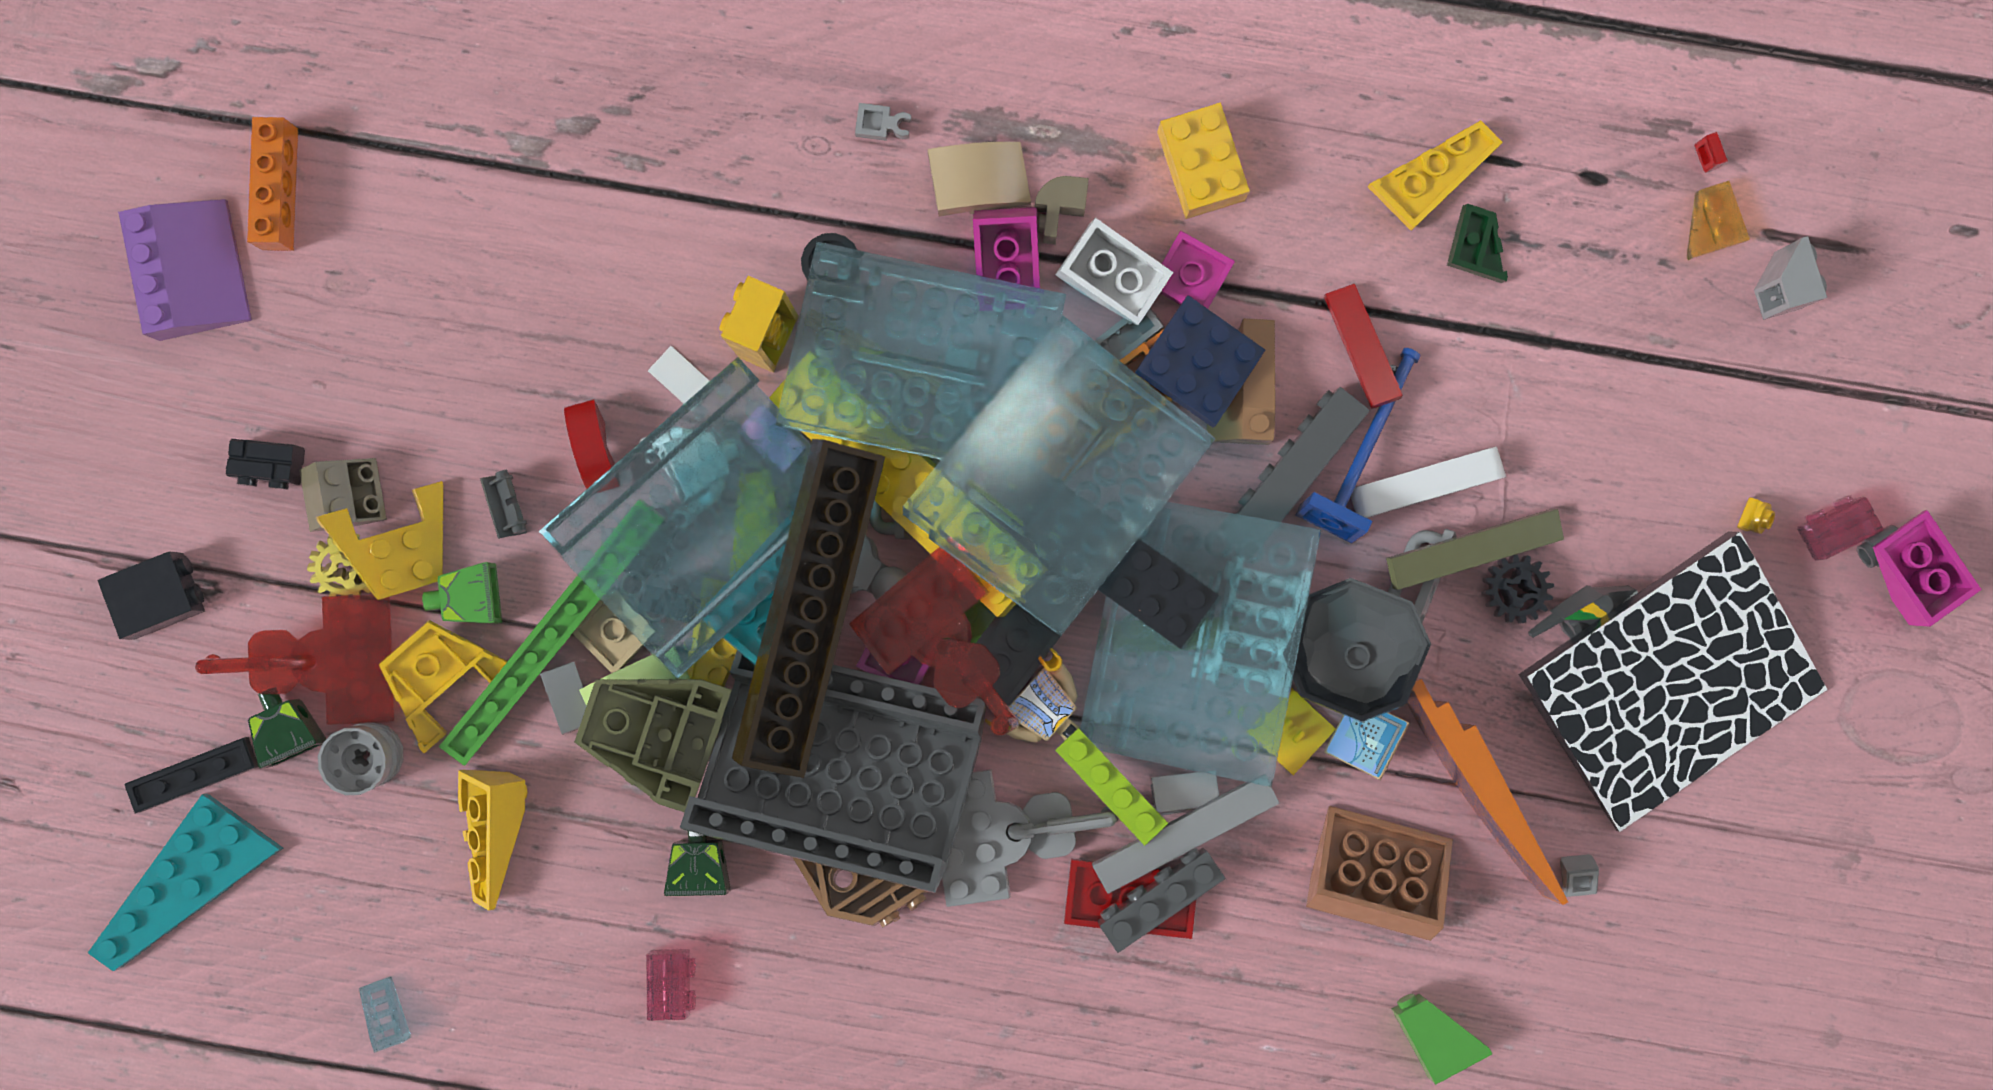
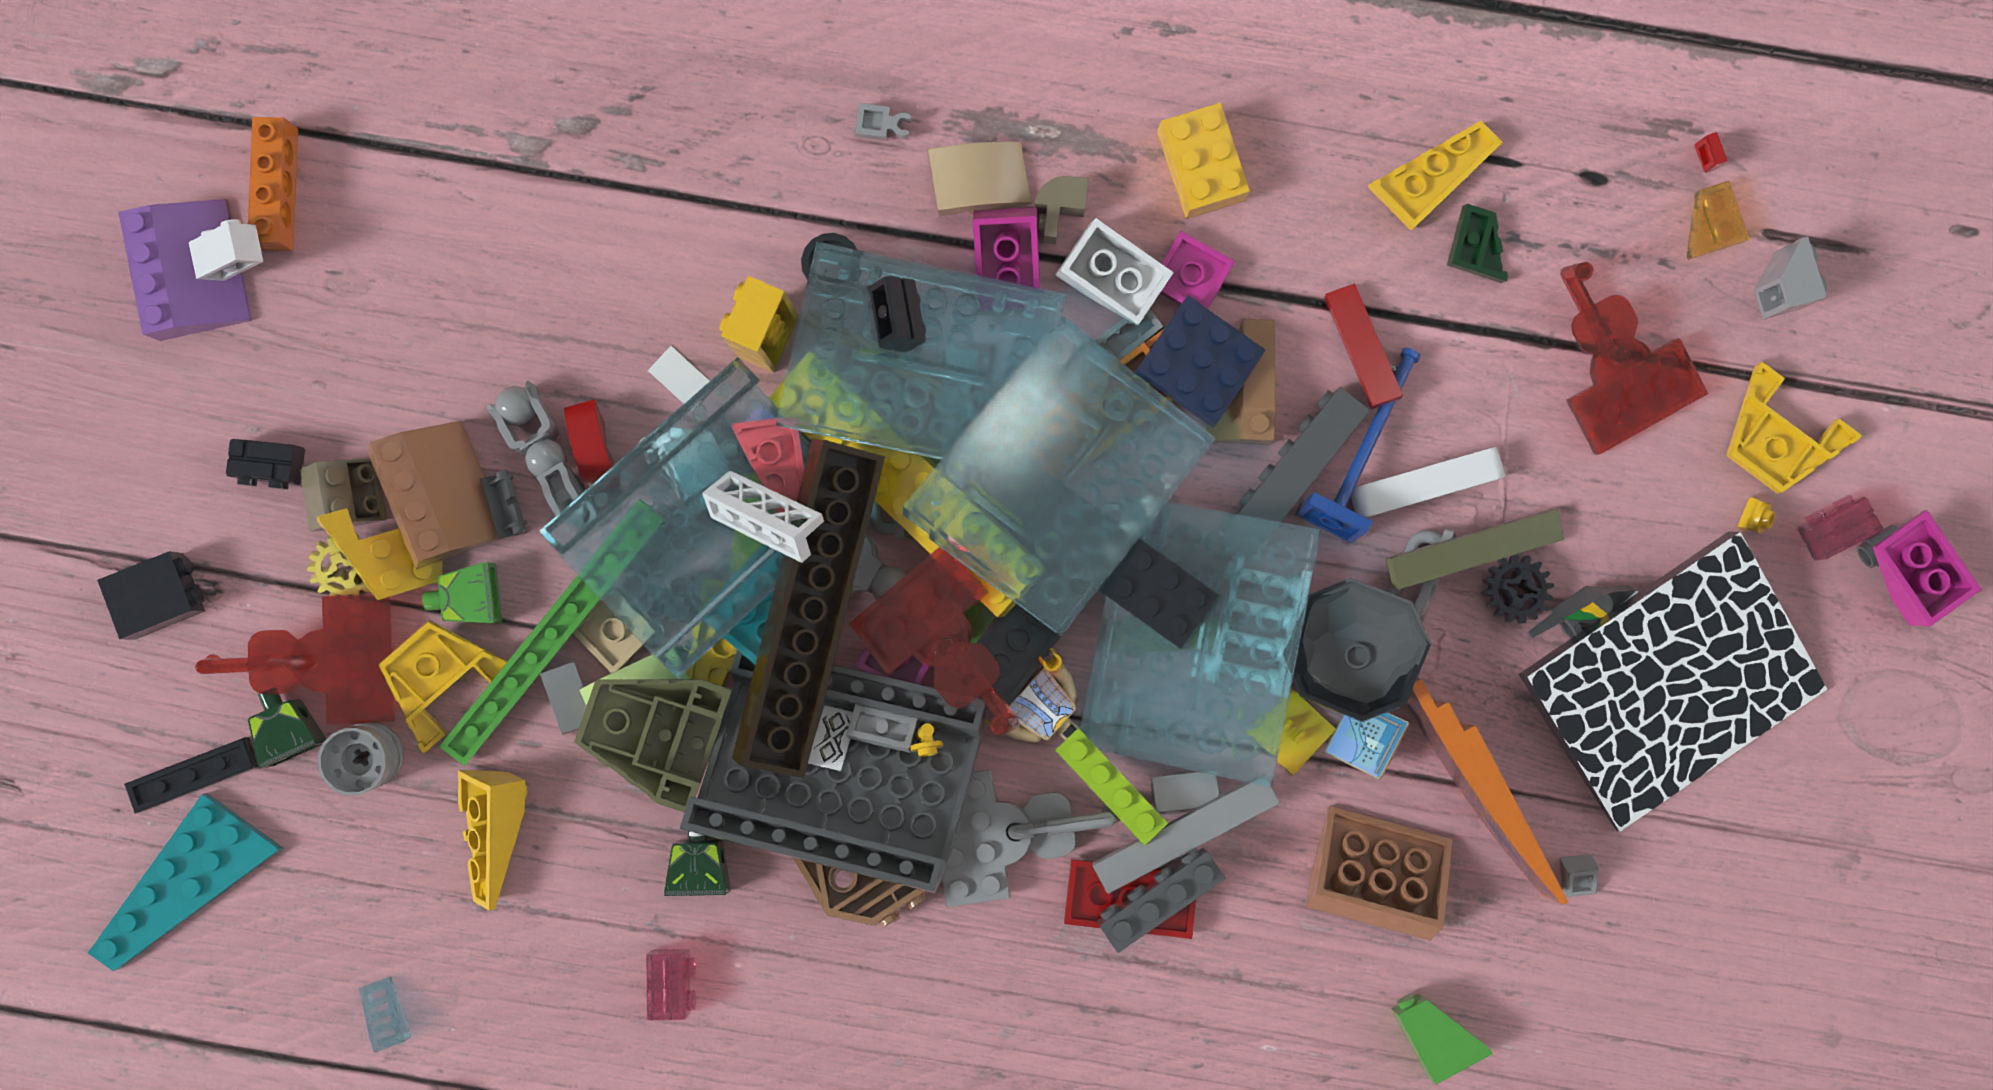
(225, 251): none -> white brick
(434, 491): none -> nougat slope
(543, 454): none -> light grey piece
(755, 521): none -> white fence
(773, 455): none -> coral wing
(831, 739): none -> white sticker
(882, 728): none -> light grey plate
(897, 314): none -> black brick
(926, 745): none -> yellow plate
(1640, 386): none -> clear red plate
(1774, 447): none -> yellow wing

